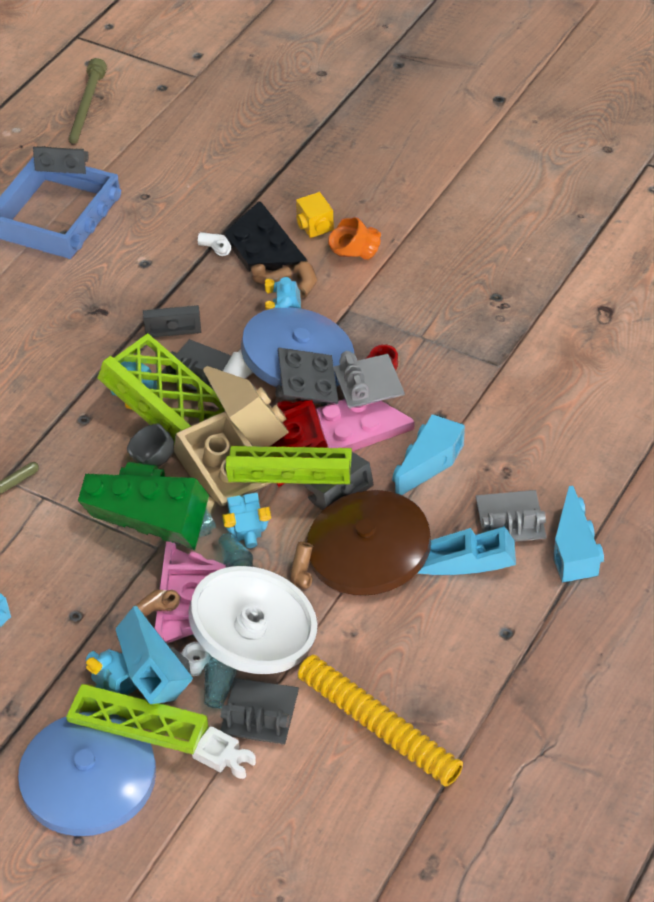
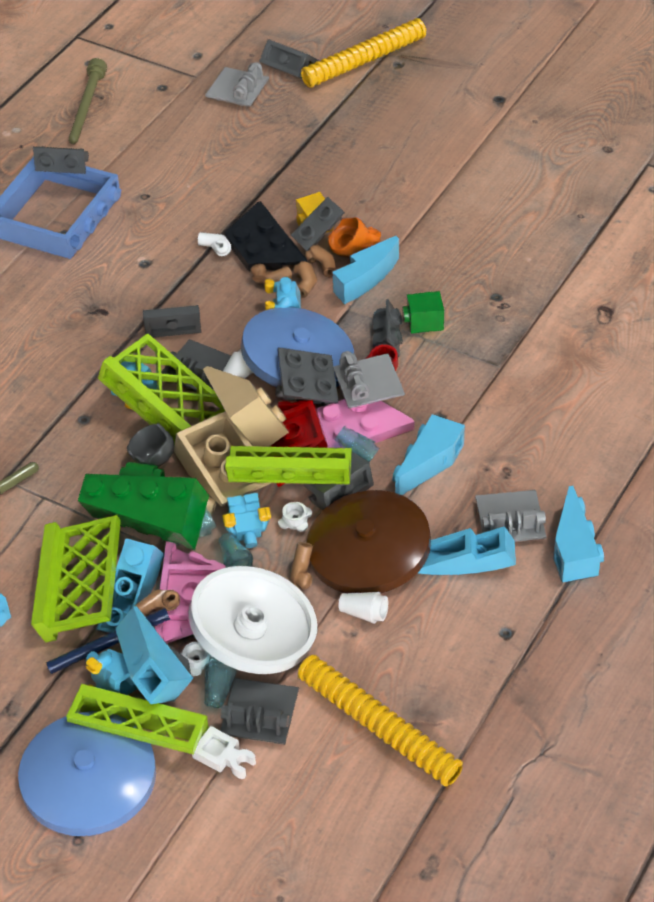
(54, 578): none -> lime fence
(99, 644): none -> dark blue bar
(134, 579): none -> medium azure slope
(238, 85): none -> light grey hinge
(285, 58): none -> dark grey panel
(295, 516): none -> white plate
(318, 223): none -> dark grey hinge
(324, 257): none -> medium nougat arm
(359, 443): none -> clear light blue cone
(363, 52): none -> yellow piece
(365, 270): none -> medium azure slope
(366, 605): none -> white cone
(387, 327): none -> dark grey hinge
(424, 312): none -> green brick

